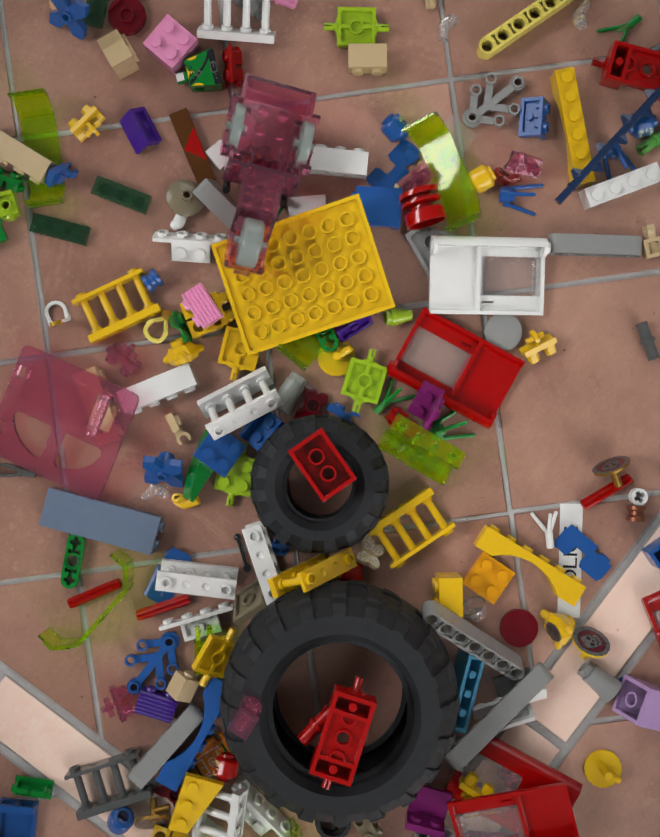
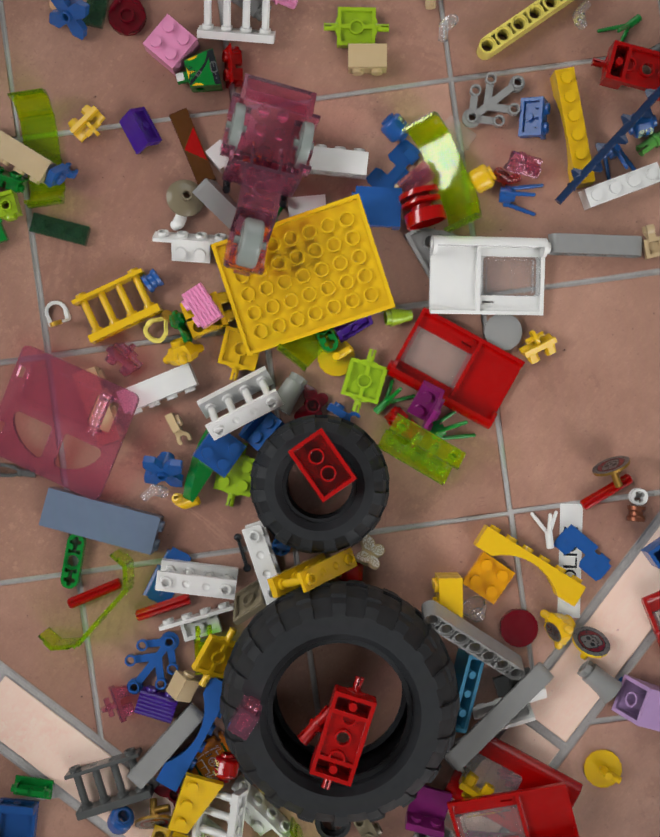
(119, 53): tan brick -> none
(121, 195): clear green plate -> none
(409, 508): yellow fence -> none
(647, 340): dark grey pin -> none

